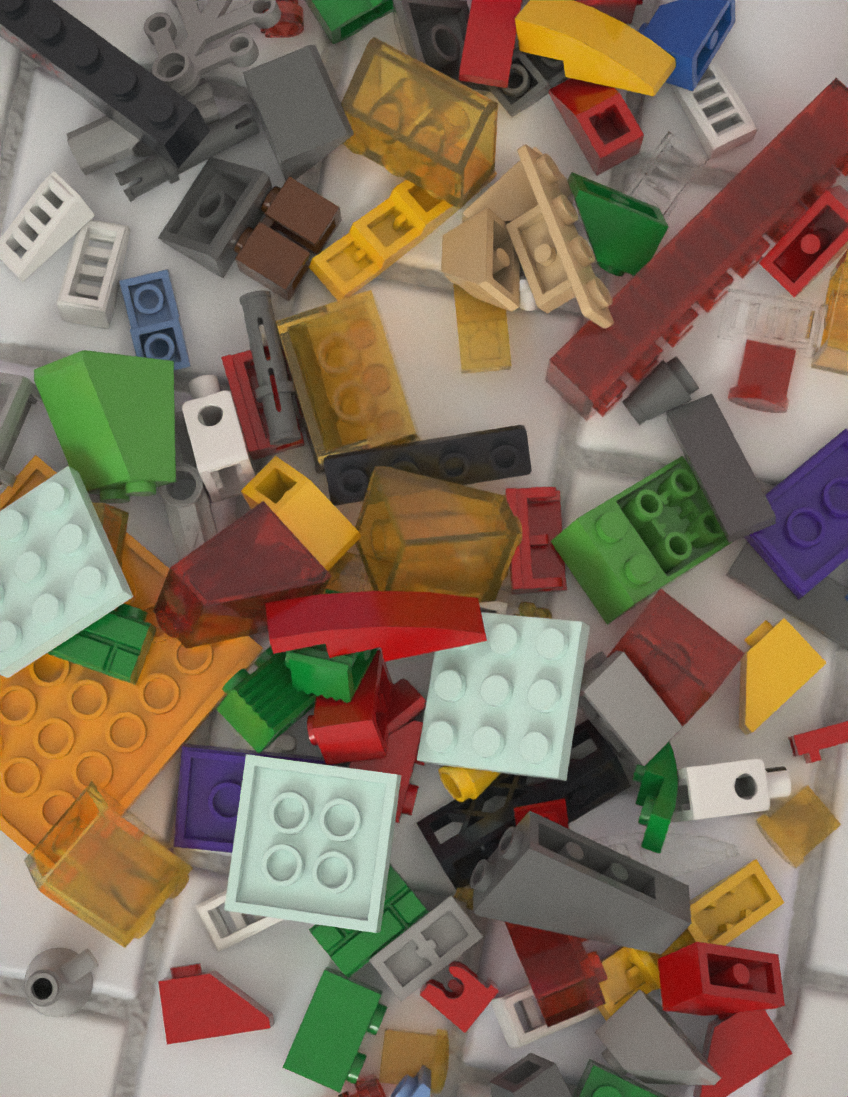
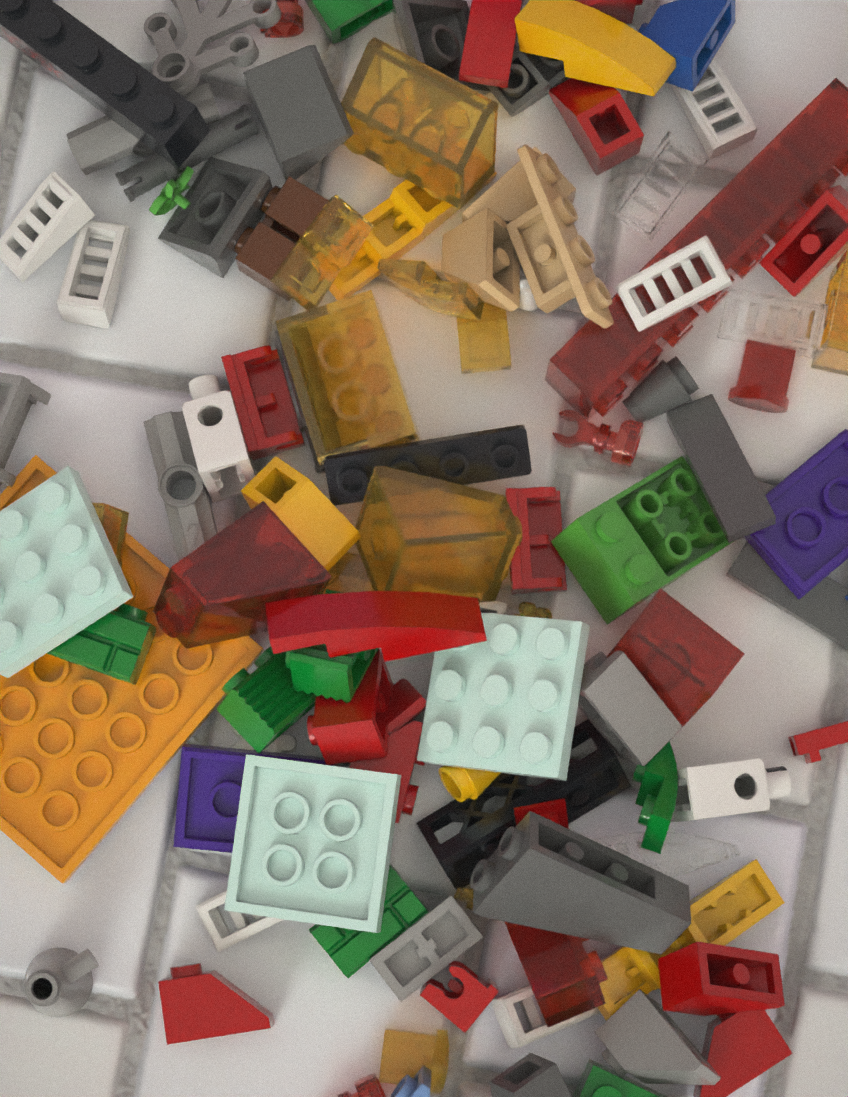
(107, 866): clear yellow slope -> none
(113, 420): bright green slope -> none
(155, 318): medium blue slope -> none
(171, 194): none -> bright green plant
(282, 424): dark grey pin -> none
(322, 252): none -> clear yellow slope
(334, 1030): green brick -> none
(427, 289): none -> clear yellow slope
(618, 227): green slope -> none
(622, 444): none -> clear red piece
(664, 267): none -> white slope
(773, 671): yellow slope -> none
(797, 826): clear yellow tile -> none

